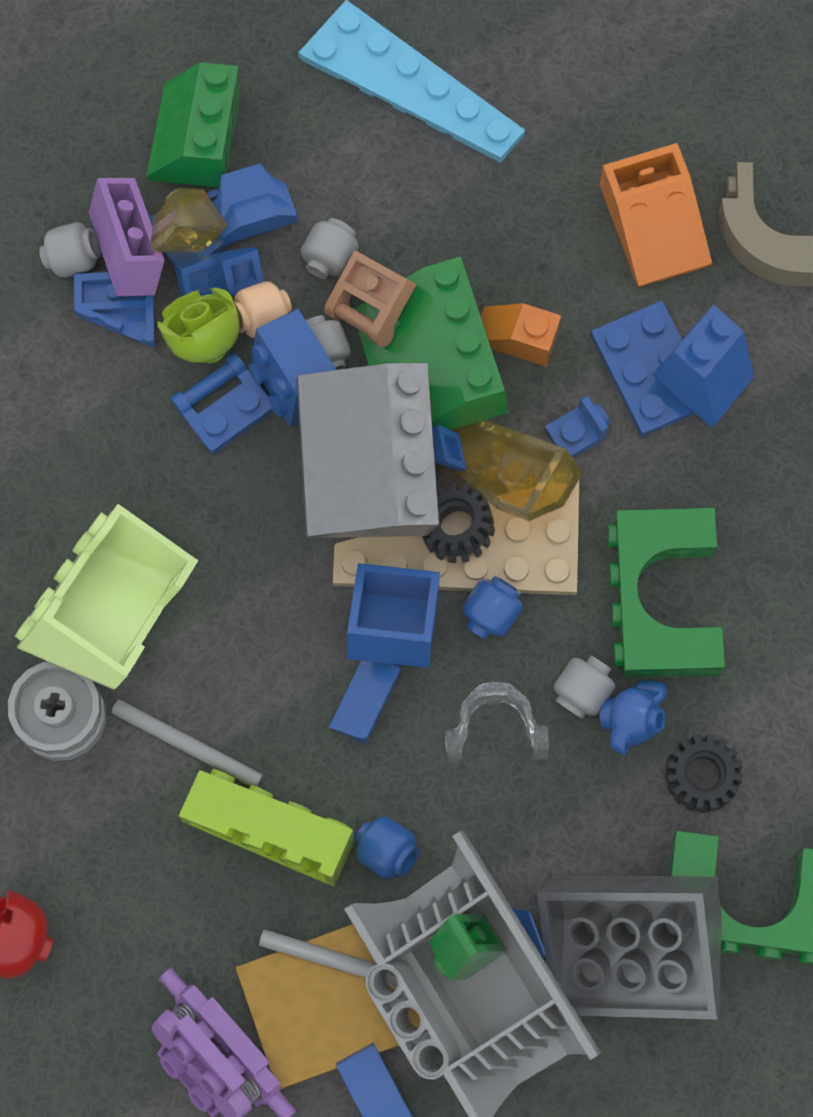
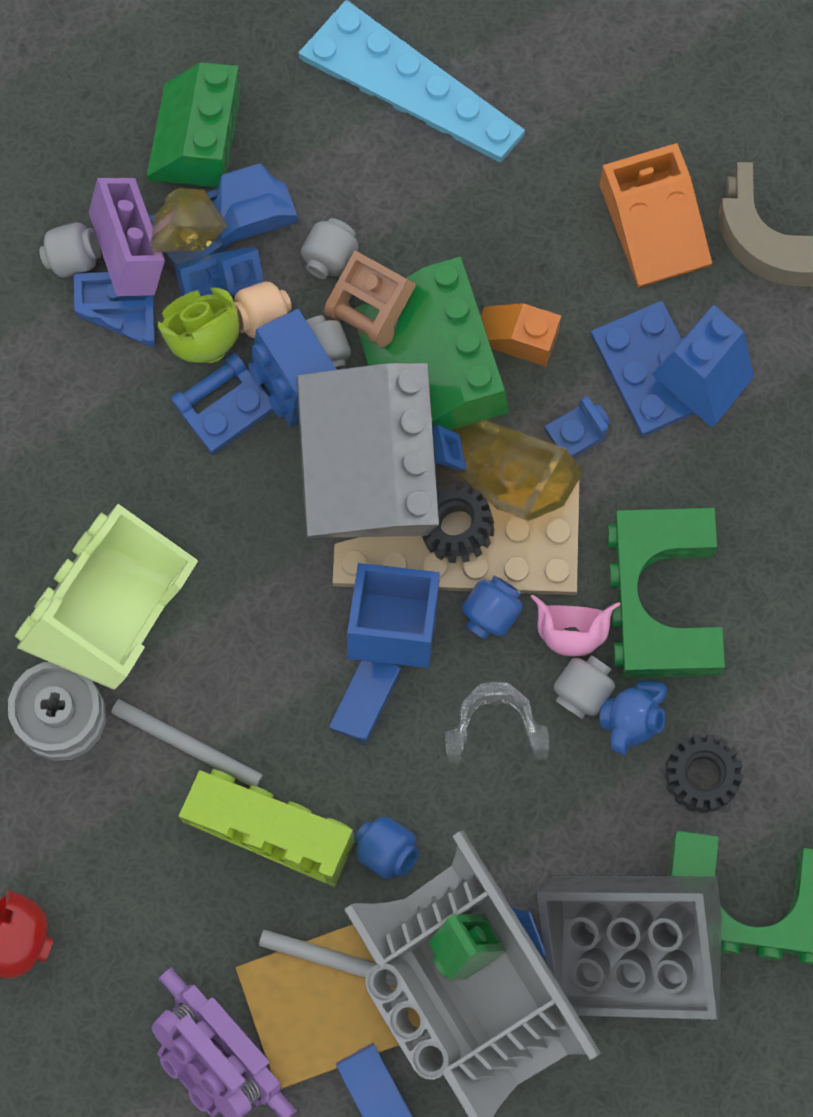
(591, 623): none -> bright pink hair

